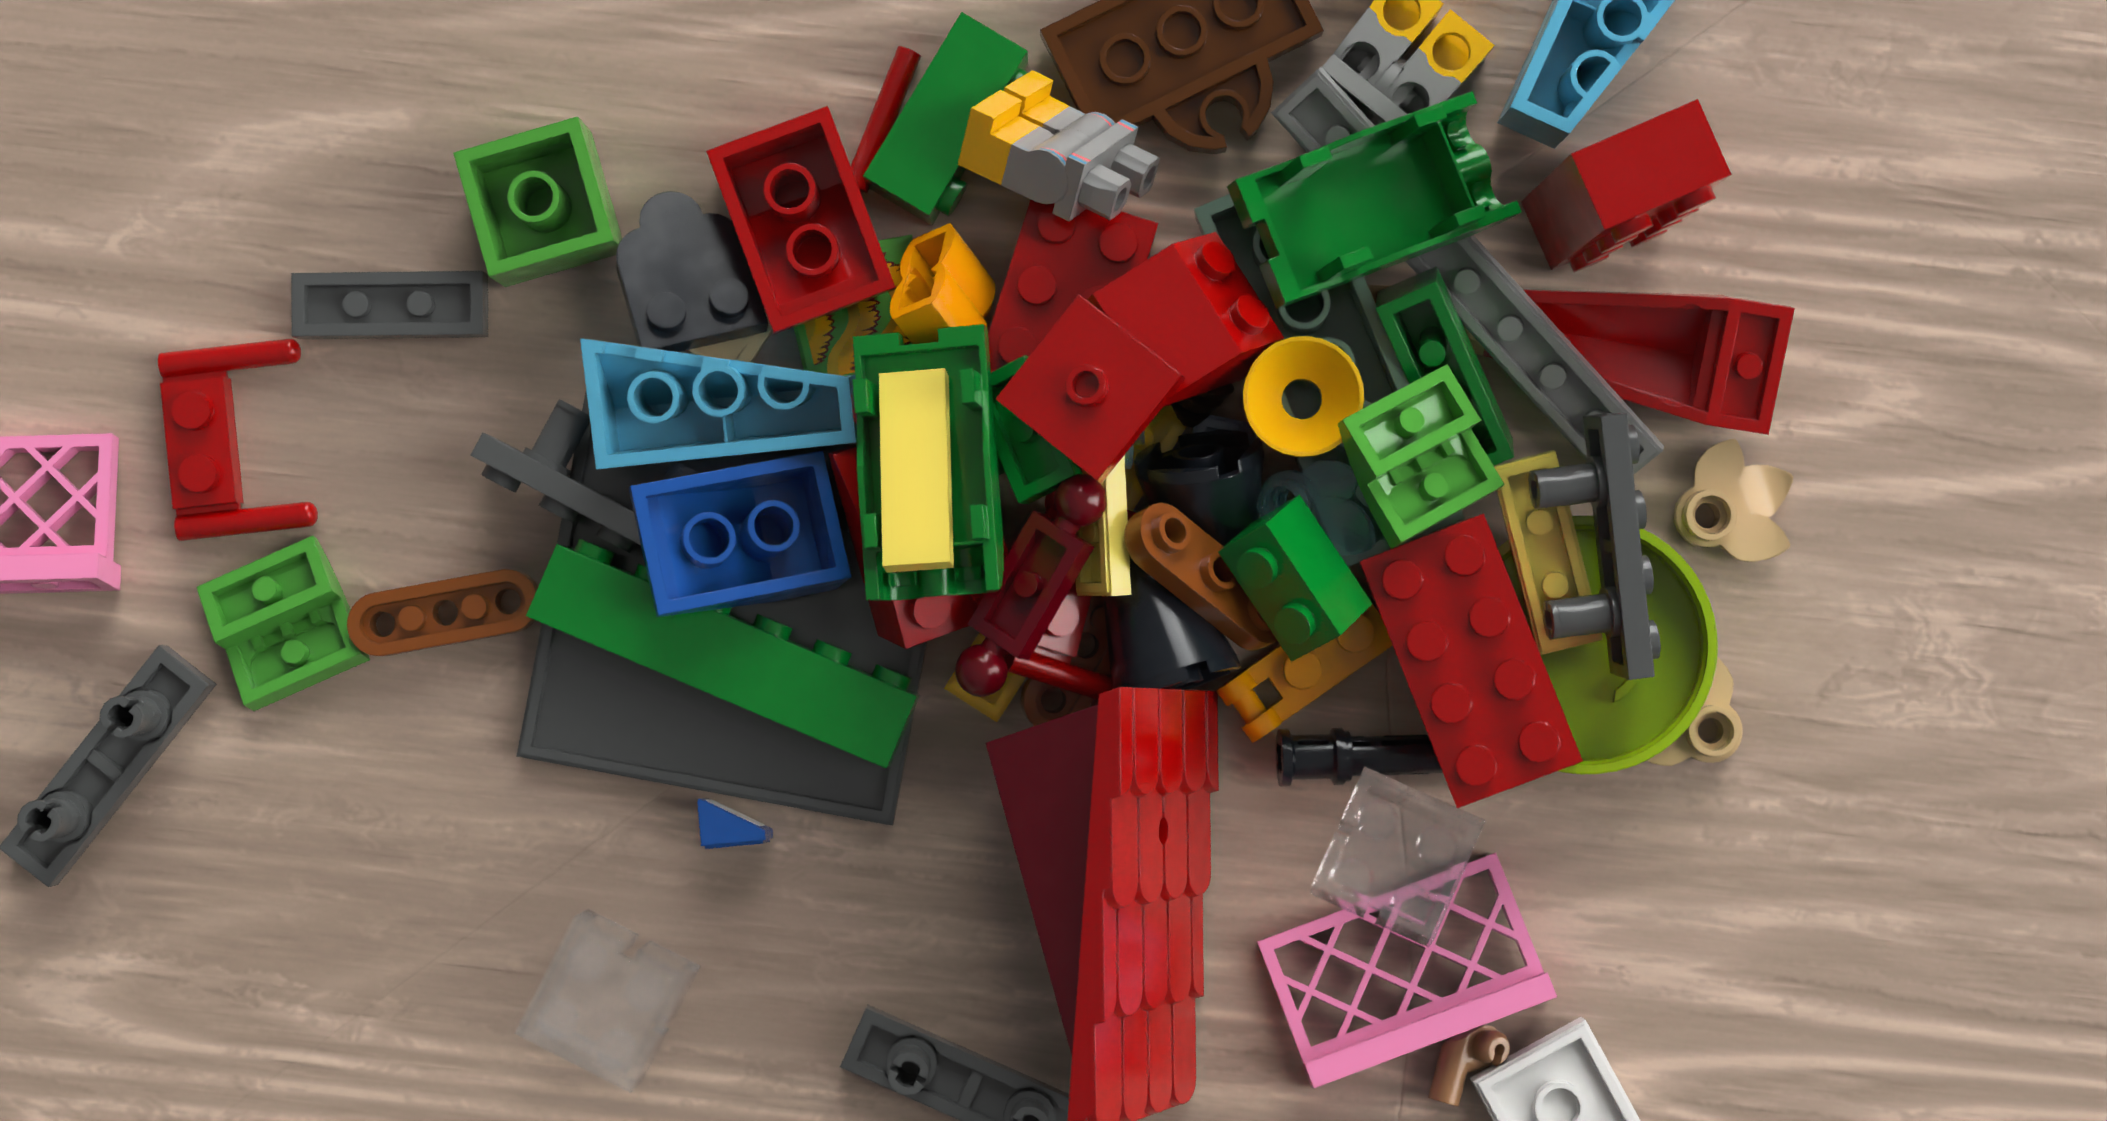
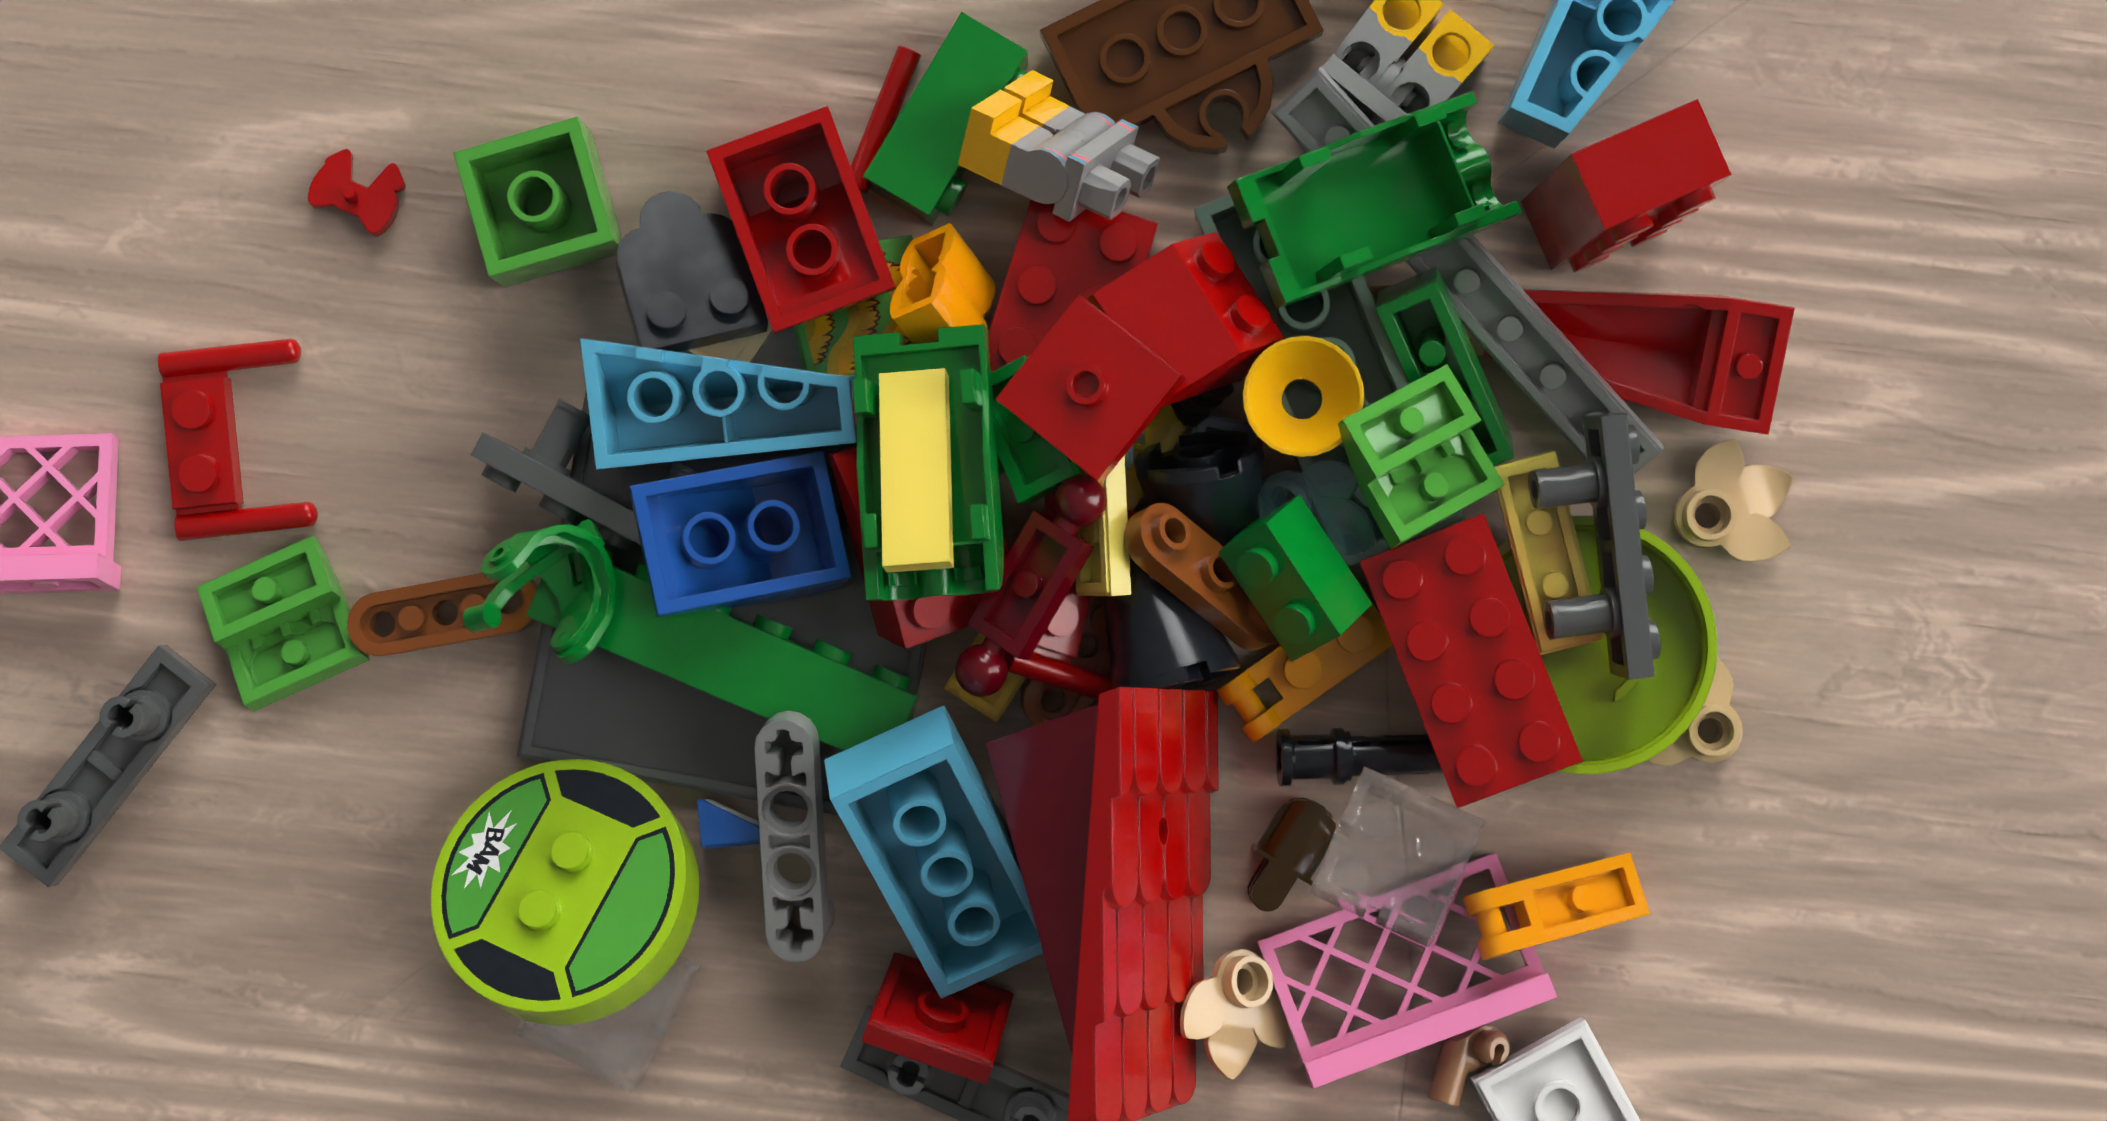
(373, 205): none -> red piece
(389, 305): dark grey plate -> none
(565, 892): none -> brick
(583, 606): none -> green helmet
(797, 837): none -> light grey beam
(936, 849): none -> medium azure brick
(946, 1033): none -> red plate
(1233, 1017): none -> tan plate
(1290, 850): none -> dark brown arm
(1558, 905): none -> light orange plate

